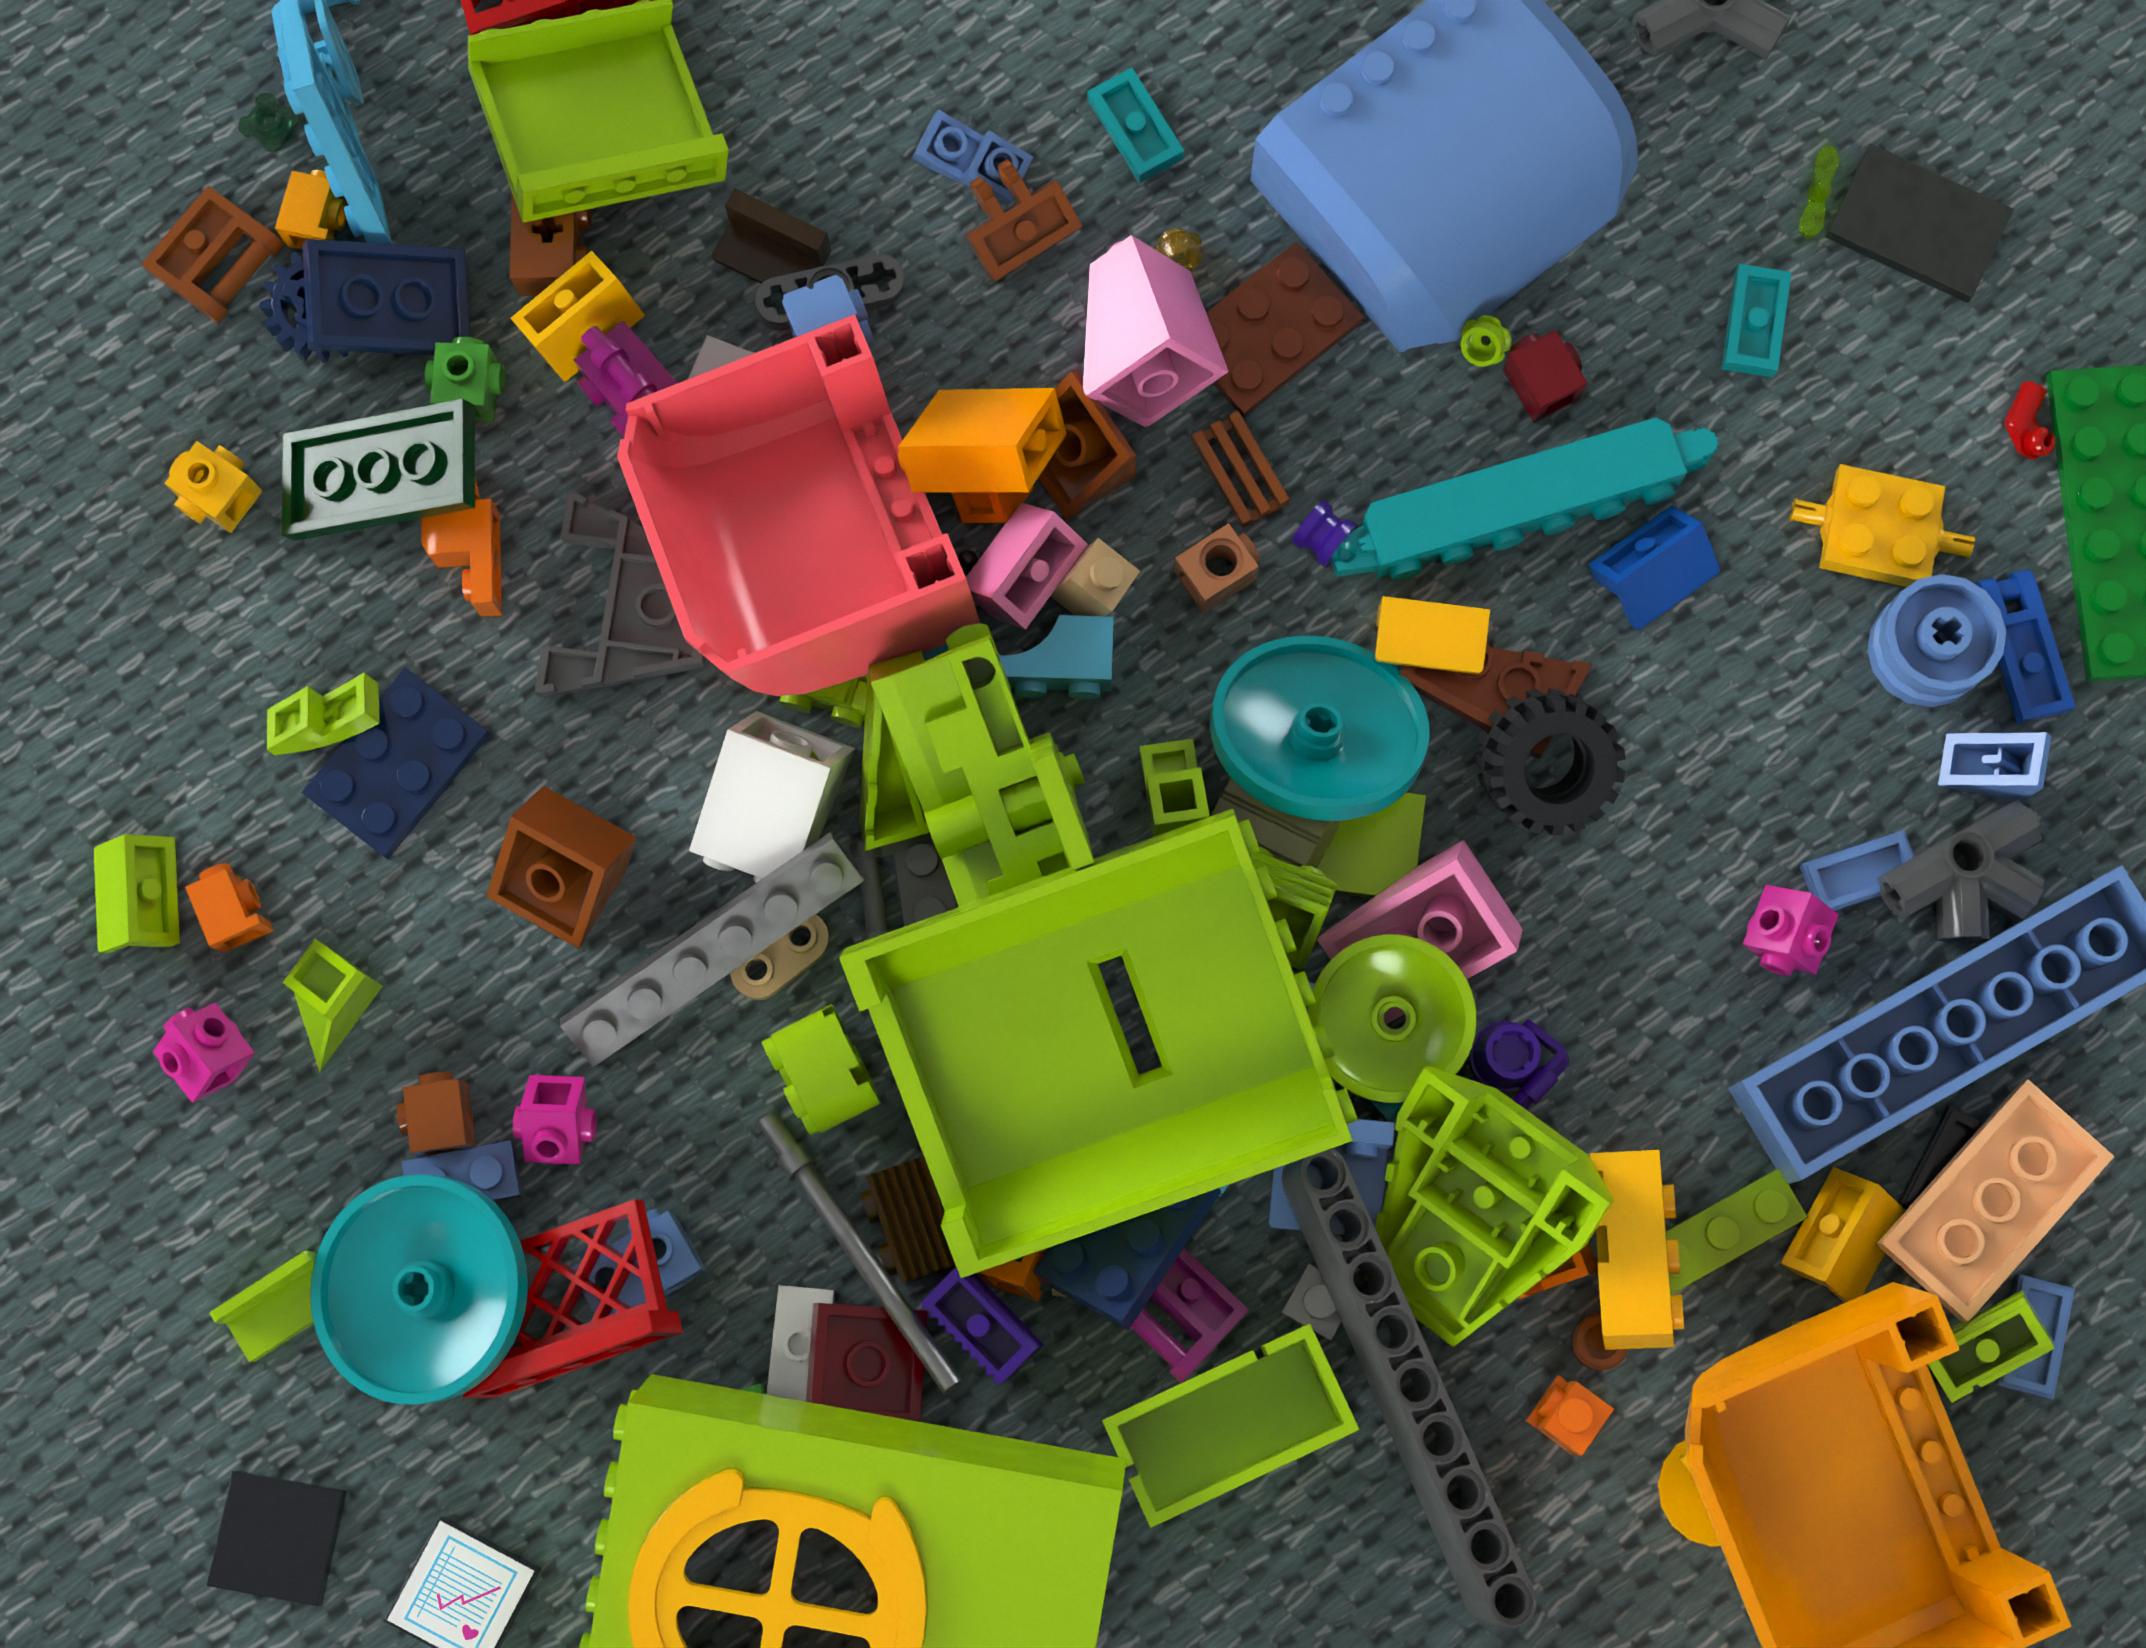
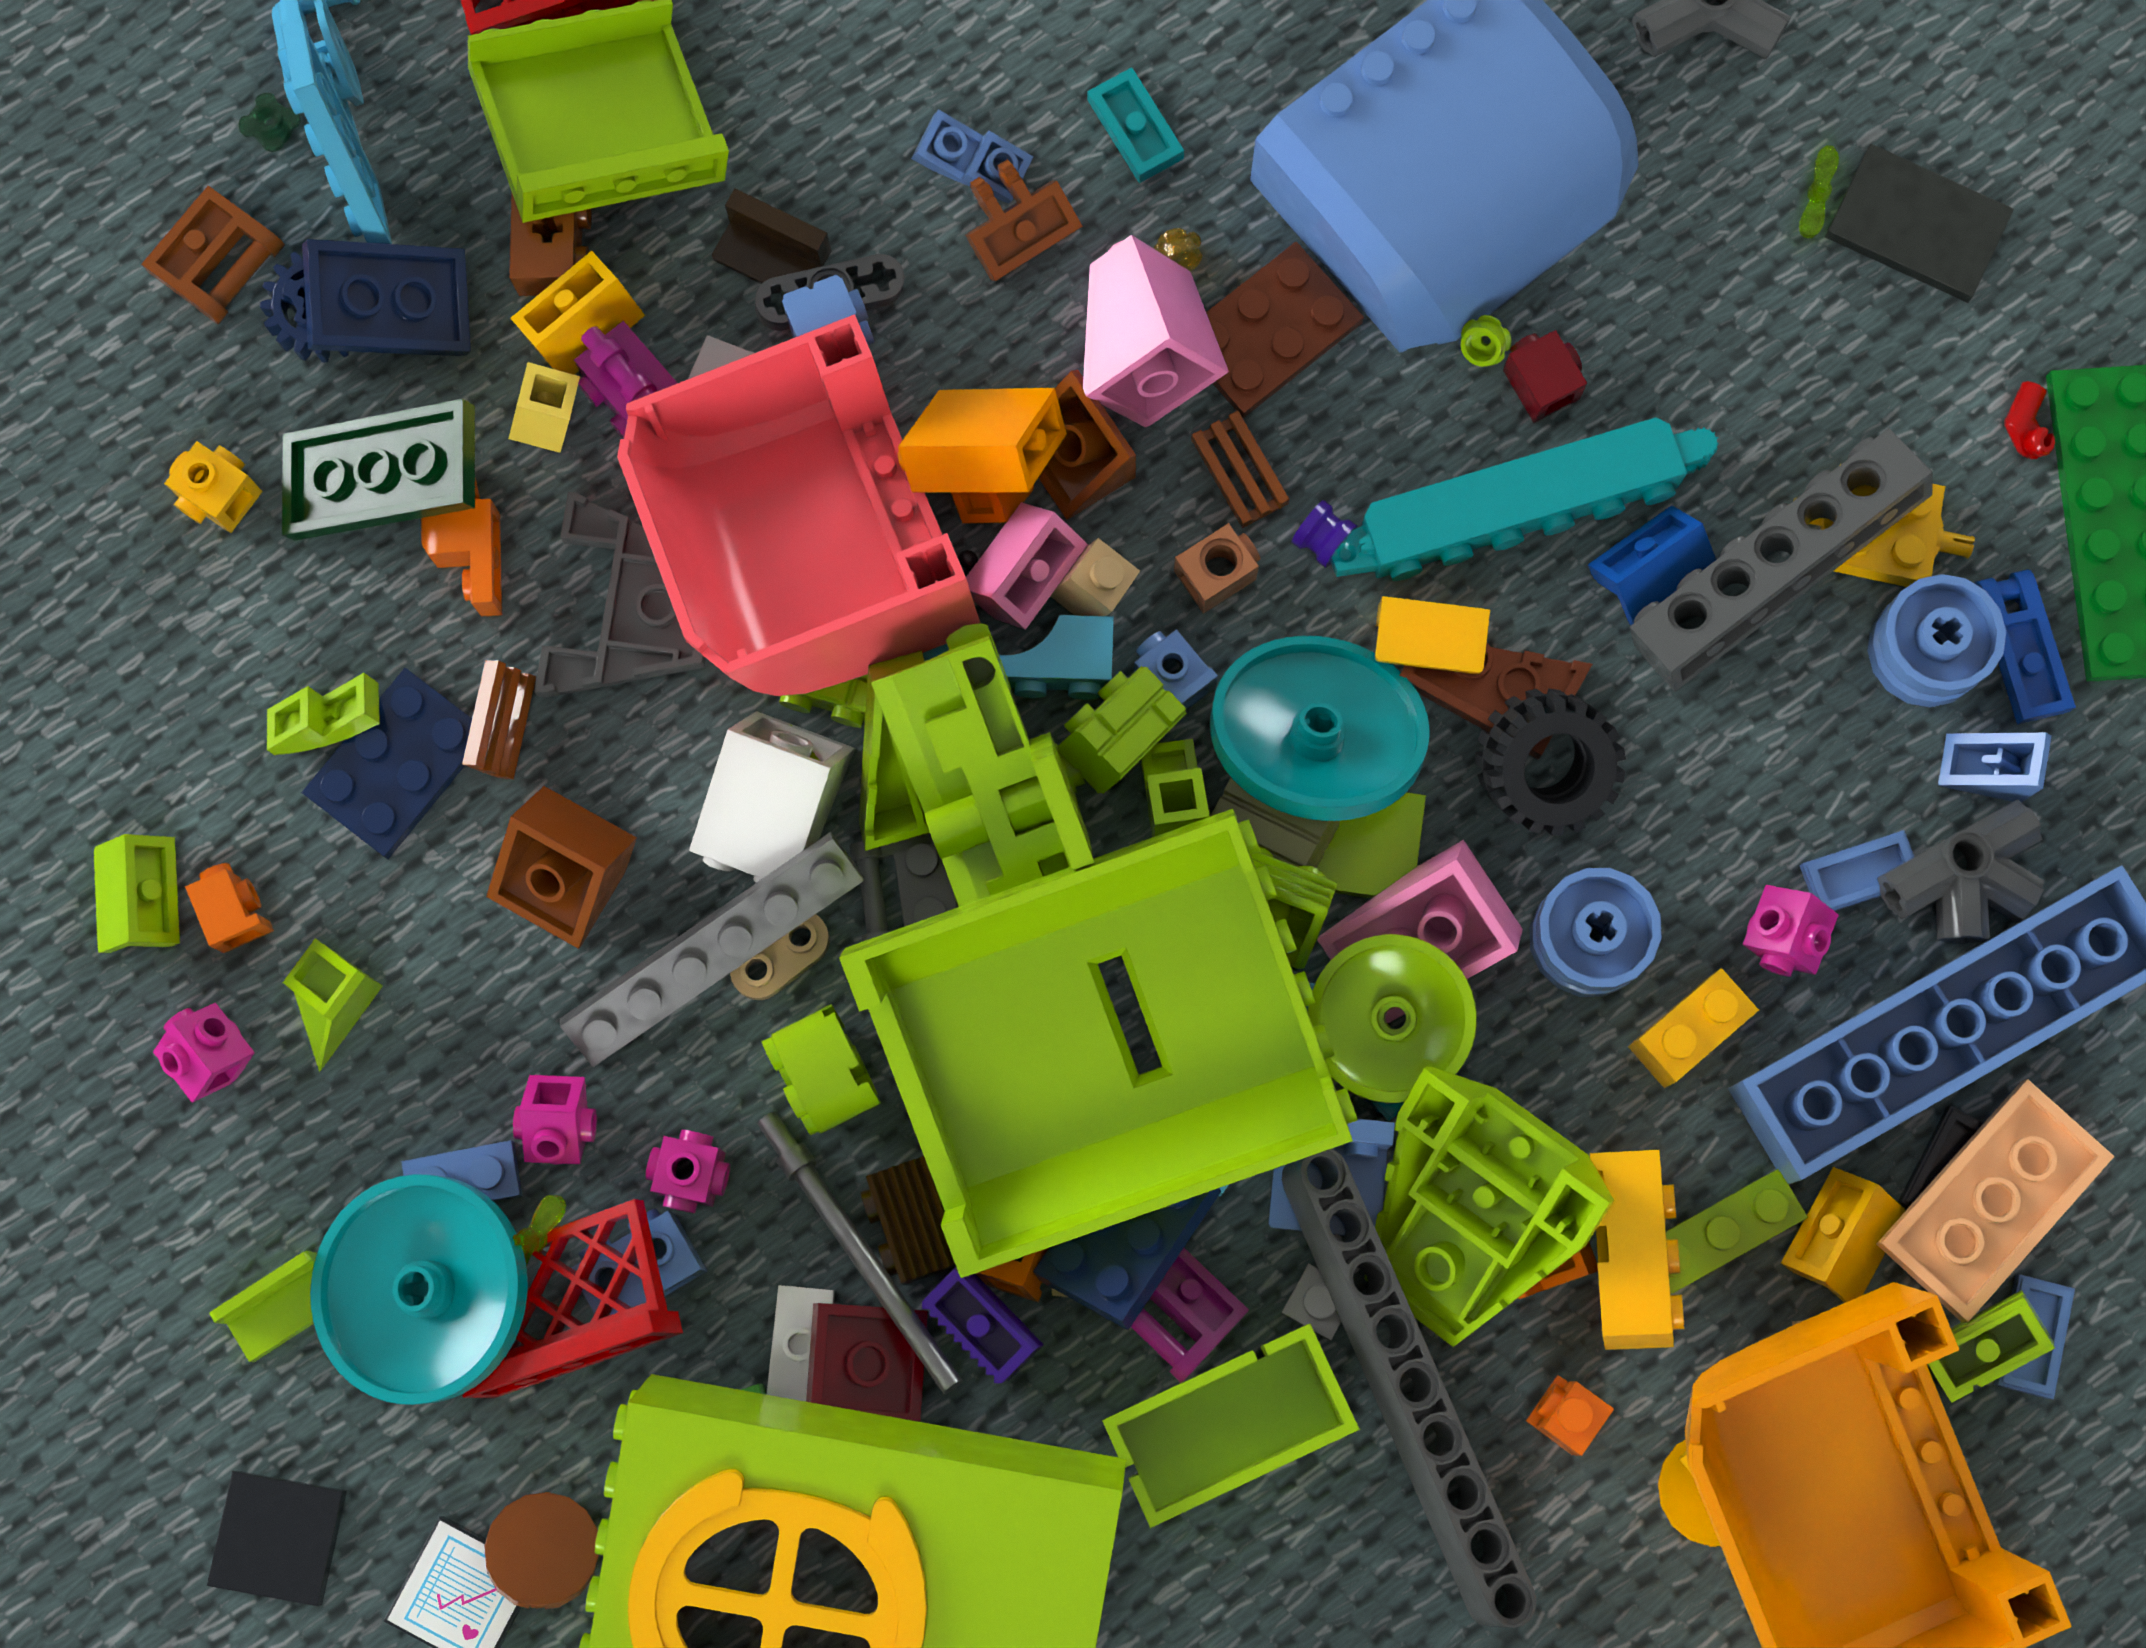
(309, 210): light orange brick -> none
(437, 1115): dark orange brick -> none
(467, 372): bright green brick -> none
(506, 722): none -> dark orange tile
(541, 1551): none -> dark orange tile
(544, 407): none -> light yellow brick
(545, 1218): none -> clear neon green piece
(707, 1180): none -> dark pink brick
(1121, 729): none -> lime brick
(1191, 682): none -> medium blue brick
(1510, 1057): dark purple piece -> none
(1589, 1345): dark orange tile -> none
(1620, 913): none -> medium blue wheel
(1683, 653): none -> dark grey brick
(1693, 1028): none -> yellow brick
(1756, 320): teal plate -> none

